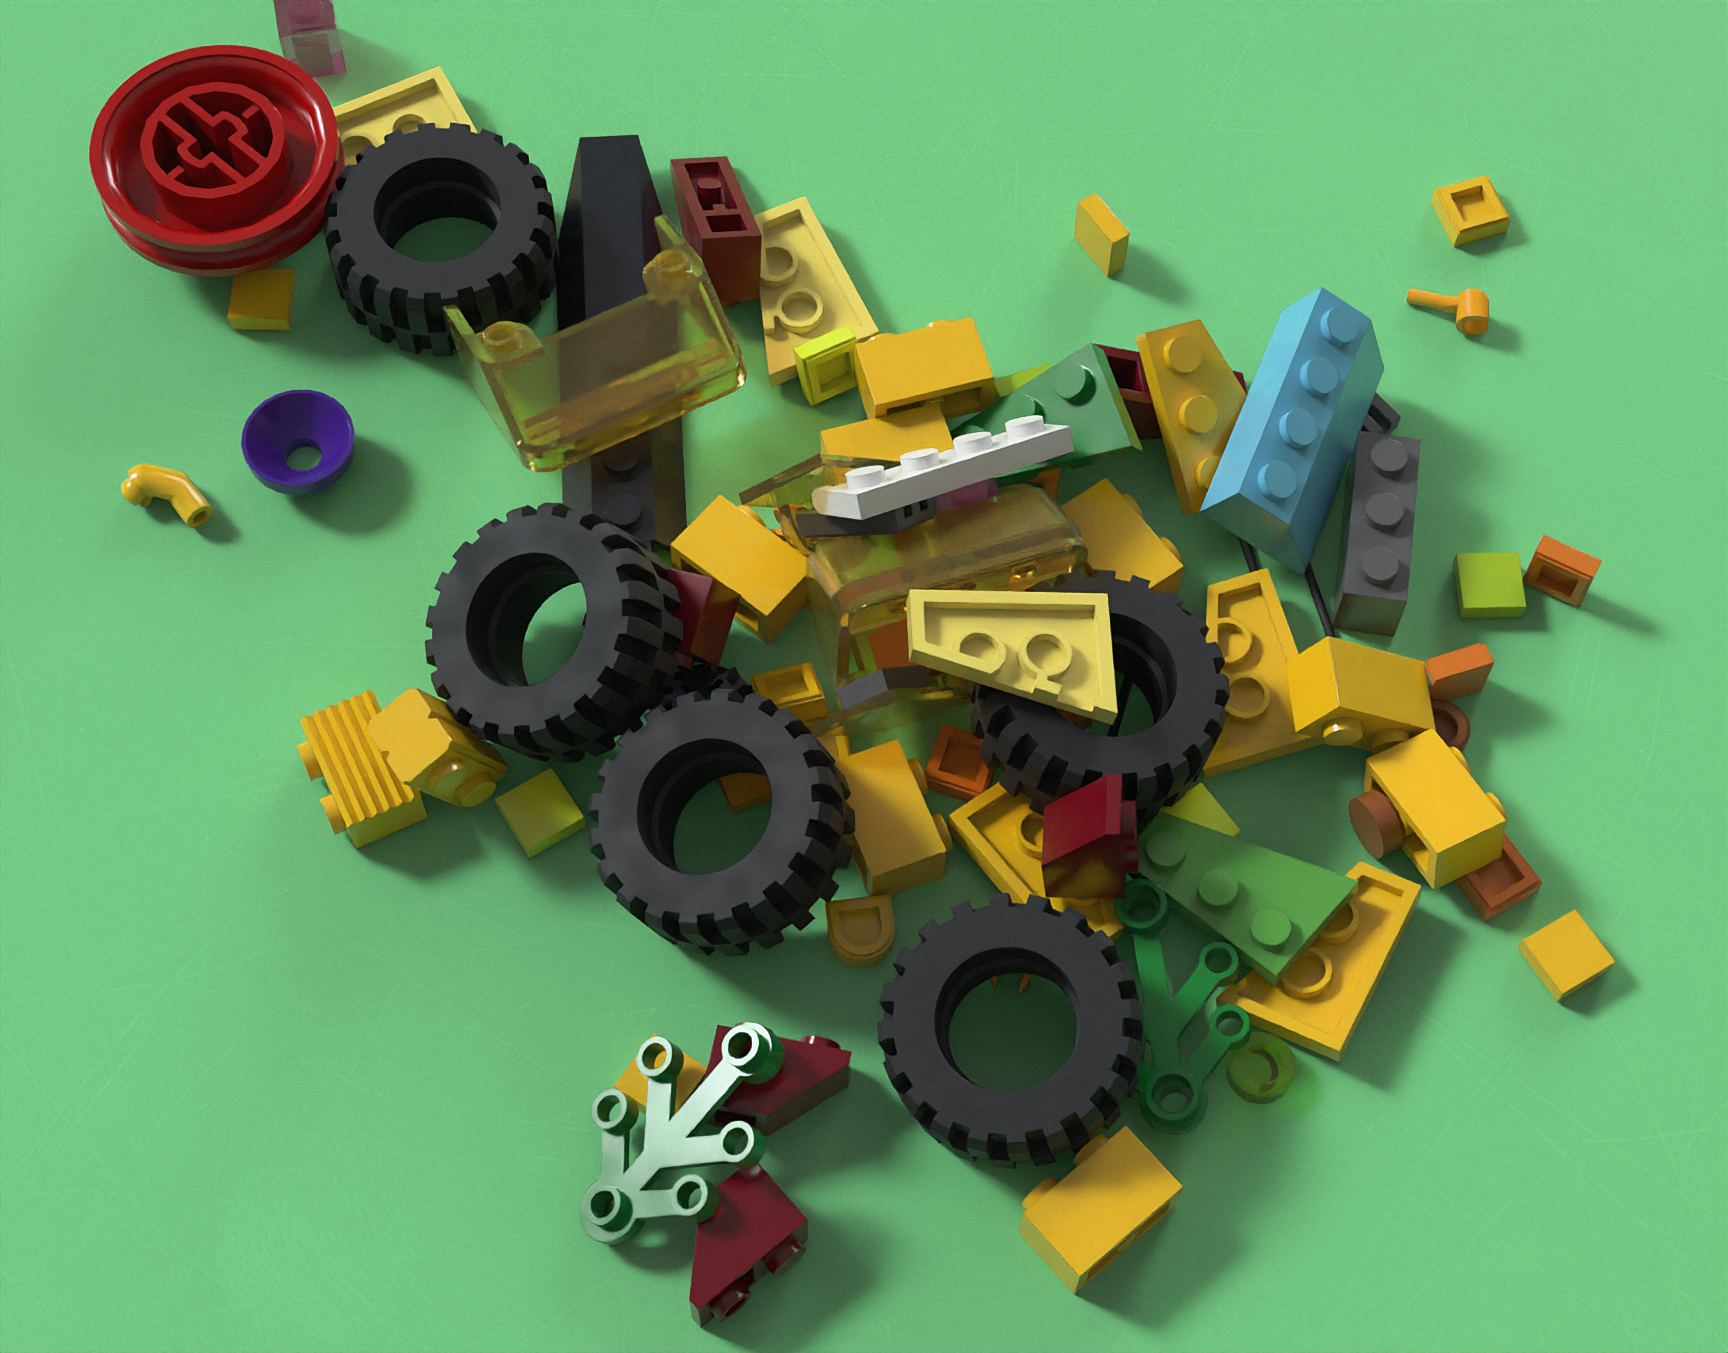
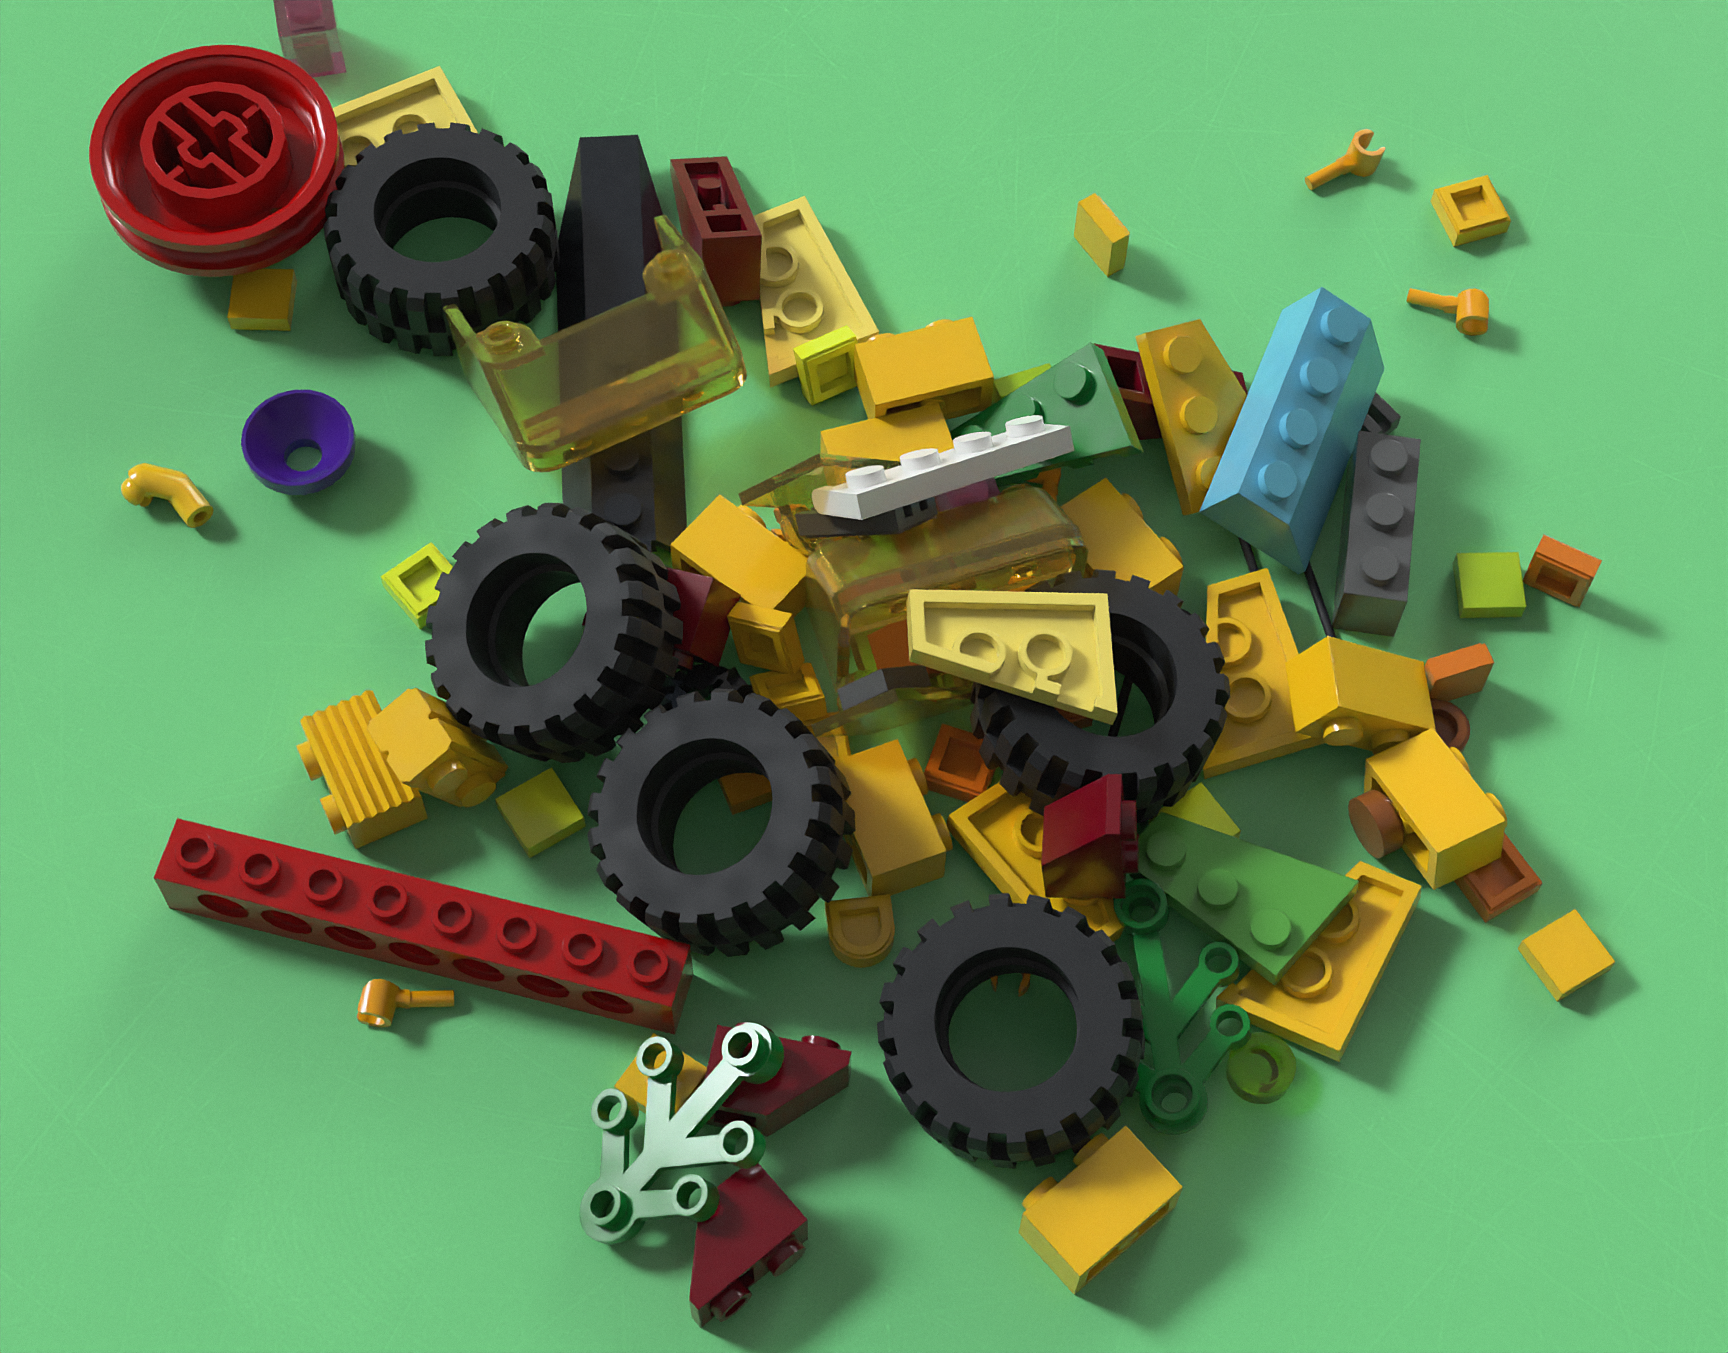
(382, 997): none -> light orange hand
(414, 582): none -> neon yellow tile
(426, 926): none -> red brick
(766, 638): none -> yellow tile
(1356, 161): none -> light orange hand

